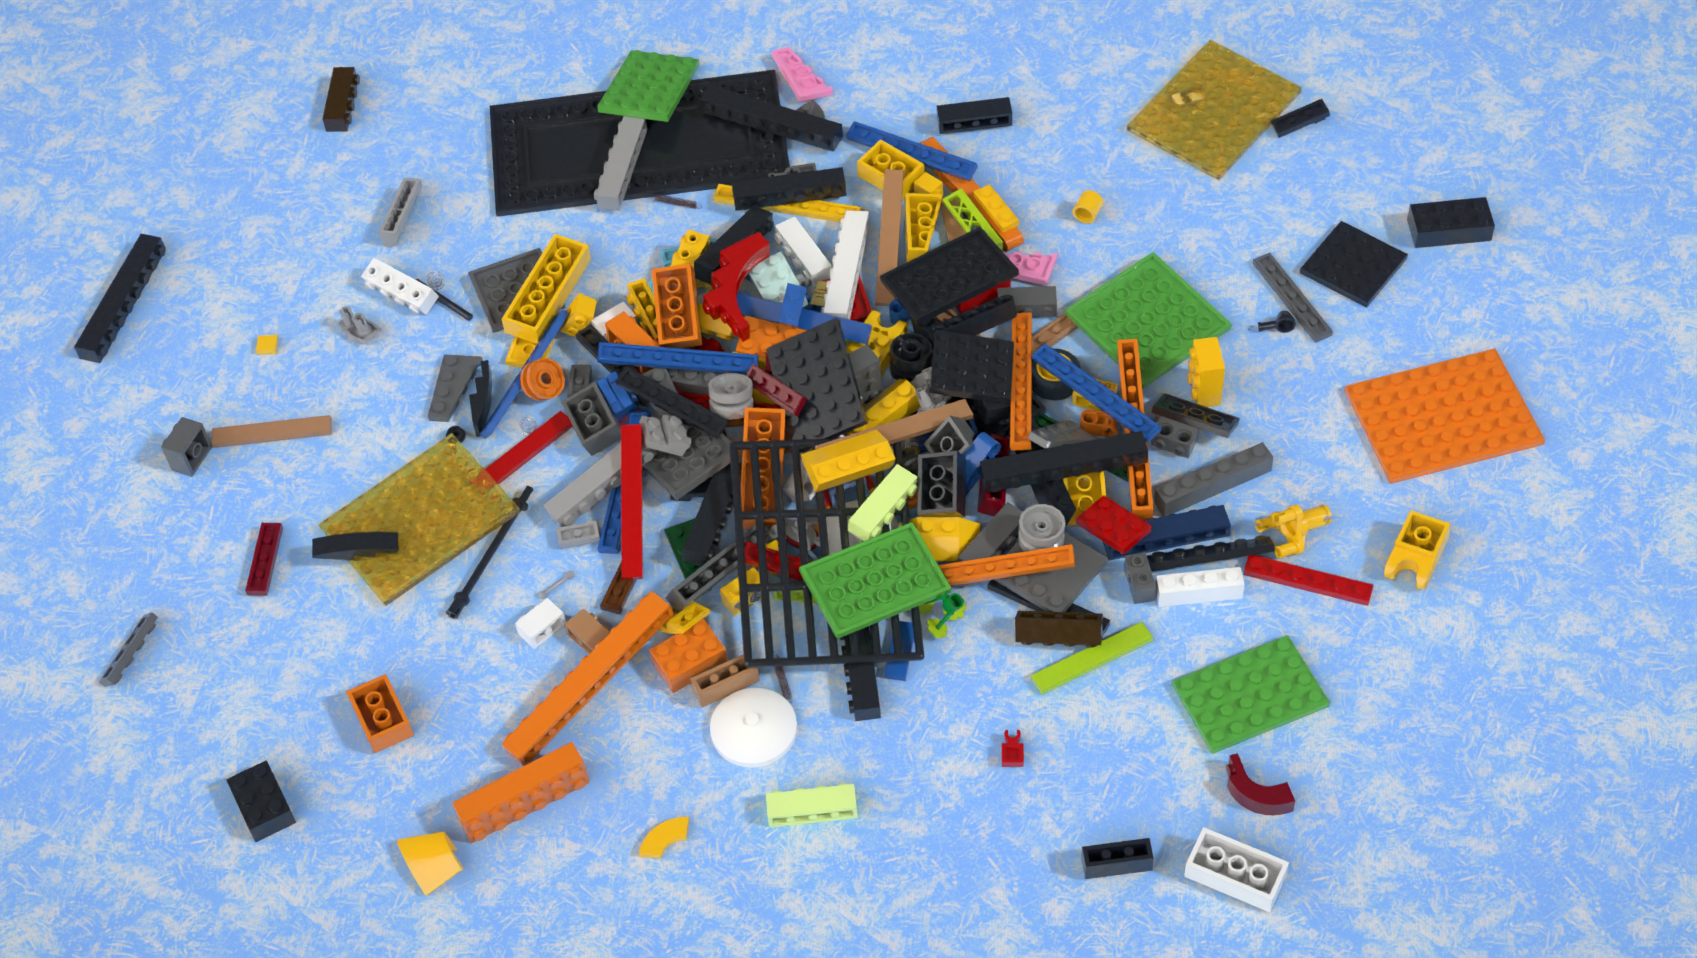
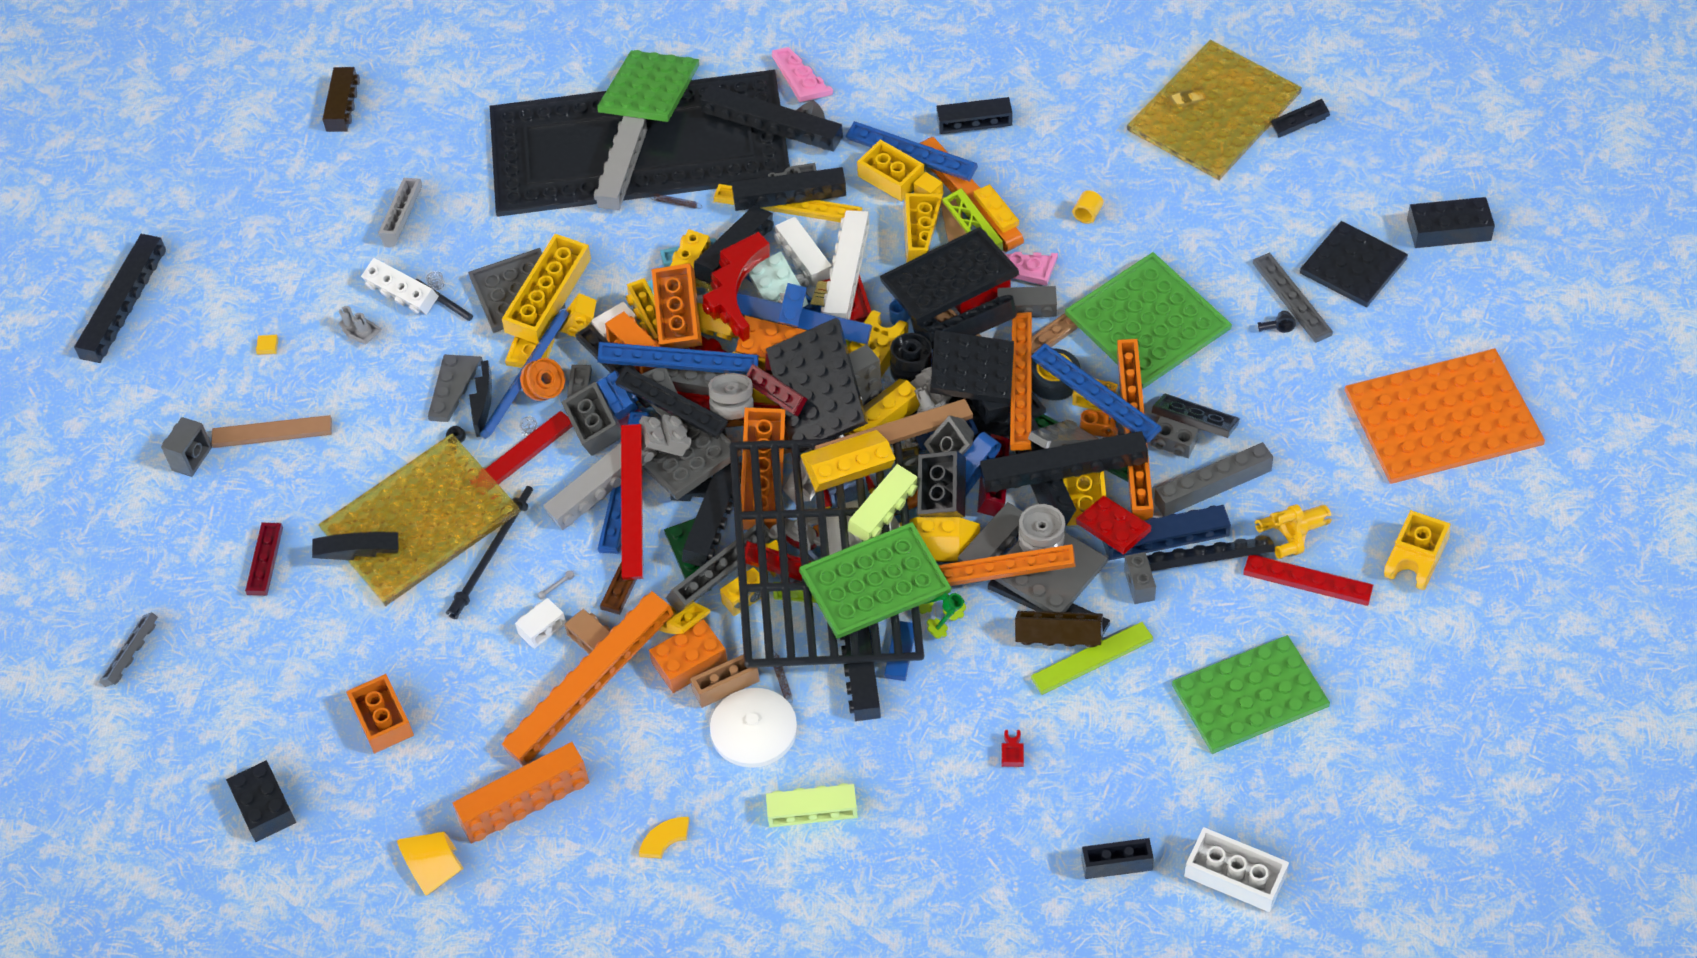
(578, 534): light grey plate -> none
(889, 231): medium nougat tile -> none
(1199, 587): white brick -> none
(1206, 372): yellow brick -> none
(1255, 797): dark red arch -> none

